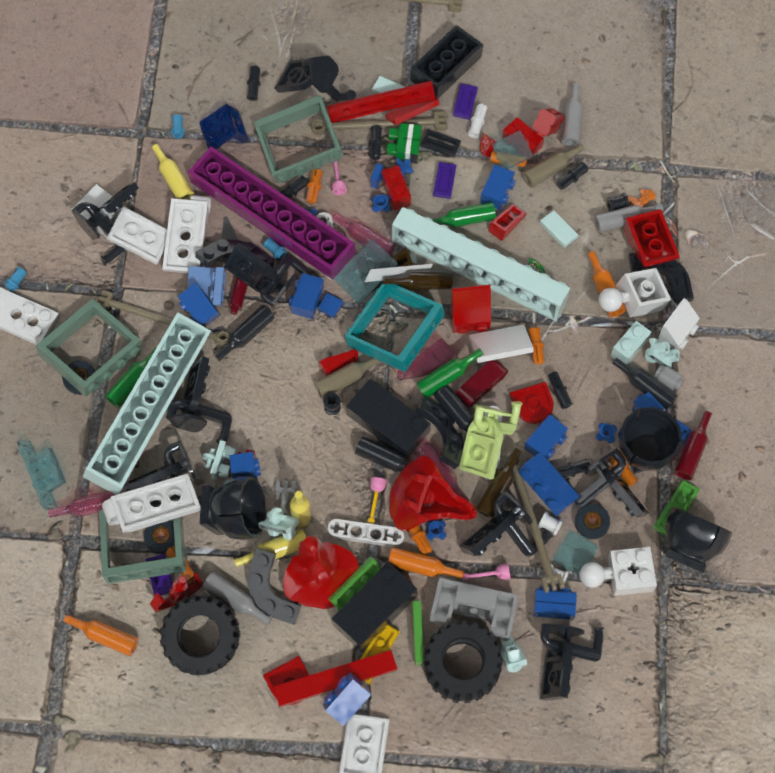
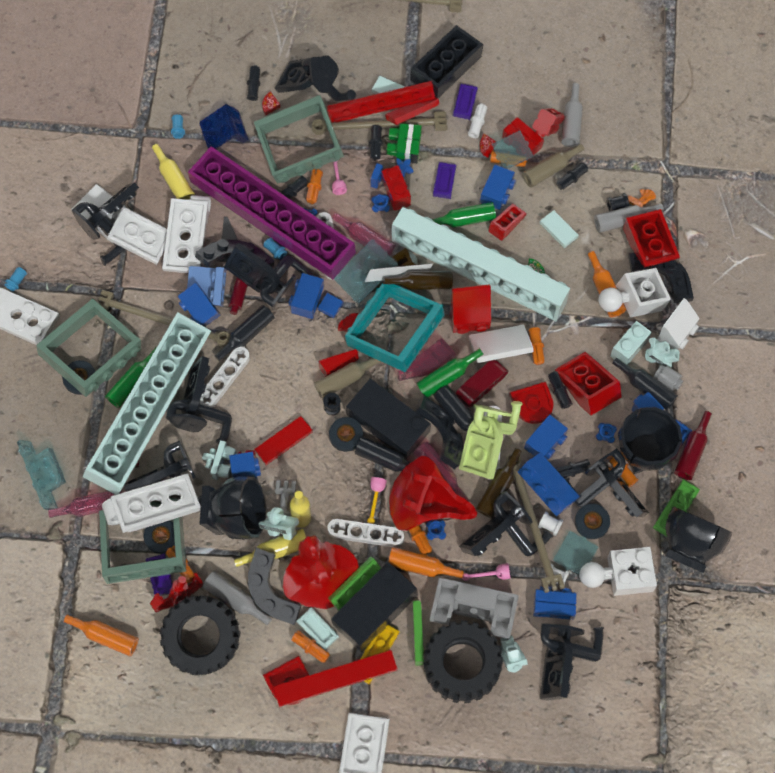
(224, 378): none -> white beam
(270, 104): none -> red tile
(283, 440): none -> red tile
(310, 646): none -> orange axle
(317, 628): none -> light aqua tile
(339, 427): none -> black bush
(346, 698): brick -> none
(347, 322): none -> red tile
(440, 146): black tile -> none
(589, 383): none -> red slope

